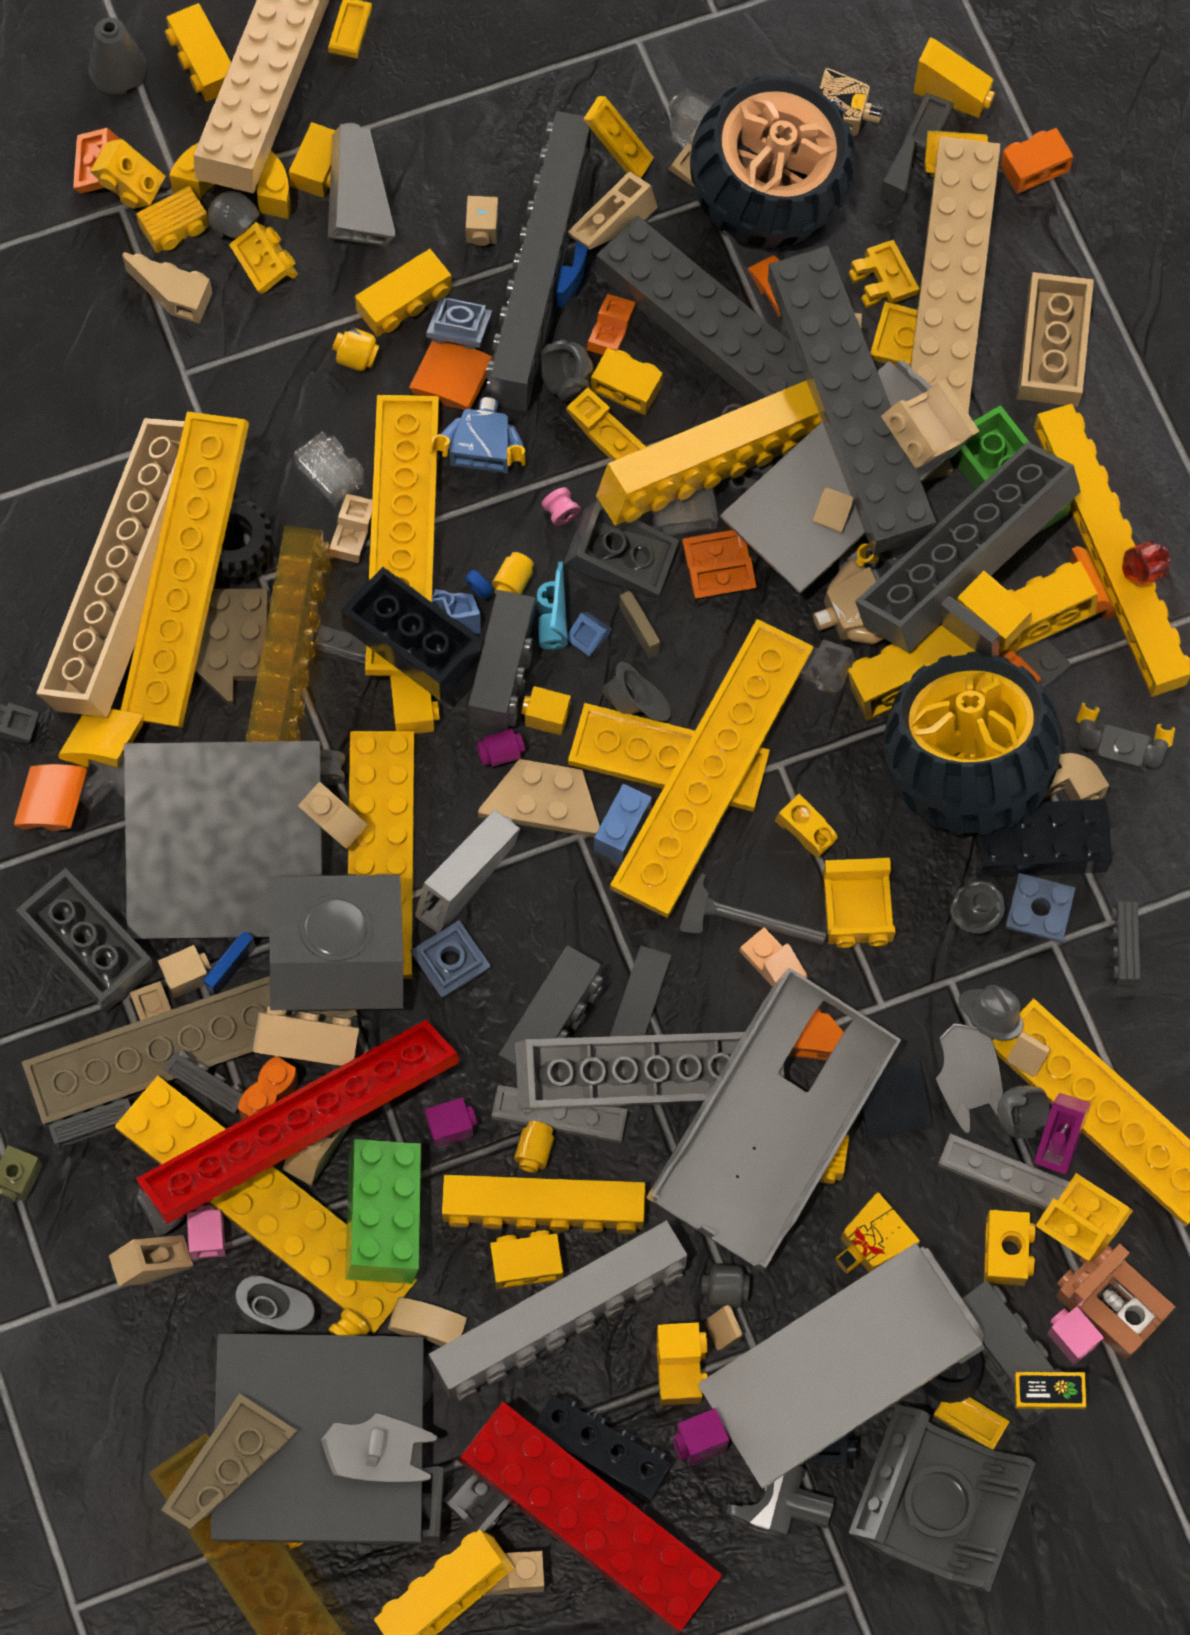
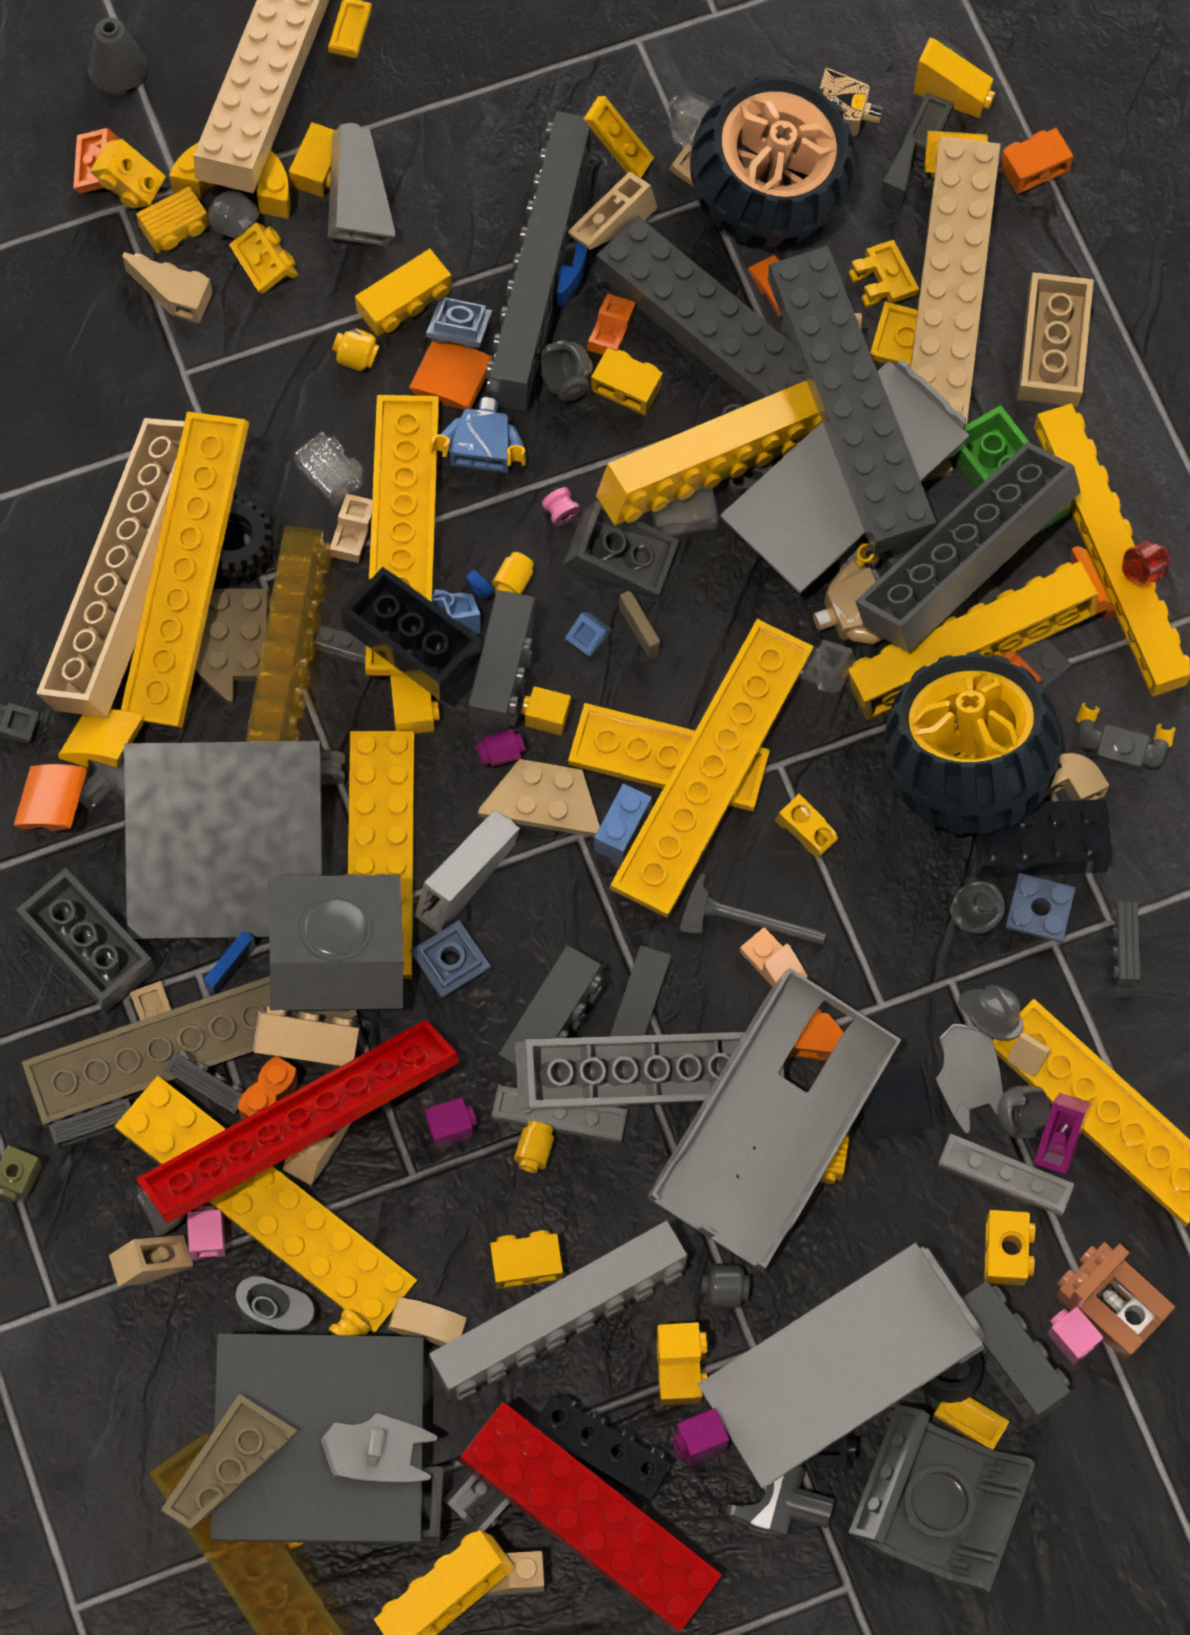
(184, 970): tan brick -> none
(198, 50): yellow brick -> none
(333, 815): tan brick -> none
(383, 1211): bright green brick -> none
(481, 220): tan brick -> none
(543, 1203): yellow brick -> none
(552, 622): medium azure panel -> none
(601, 427): yellow slope -> none
(634, 694): dark grey piece -> none
(718, 564): orange slope -> none
(724, 1328): tan slope -> none
(833, 510): tan slope -> none
(858, 902): yellow panel -> none
(874, 1236): yellow torso -> none
(930, 424): tan panel -> none
(969, 628): tile -> none
(996, 608): yellow brick -> none
(1050, 1390): tile -> none
(1084, 1218): yellow slope -> none

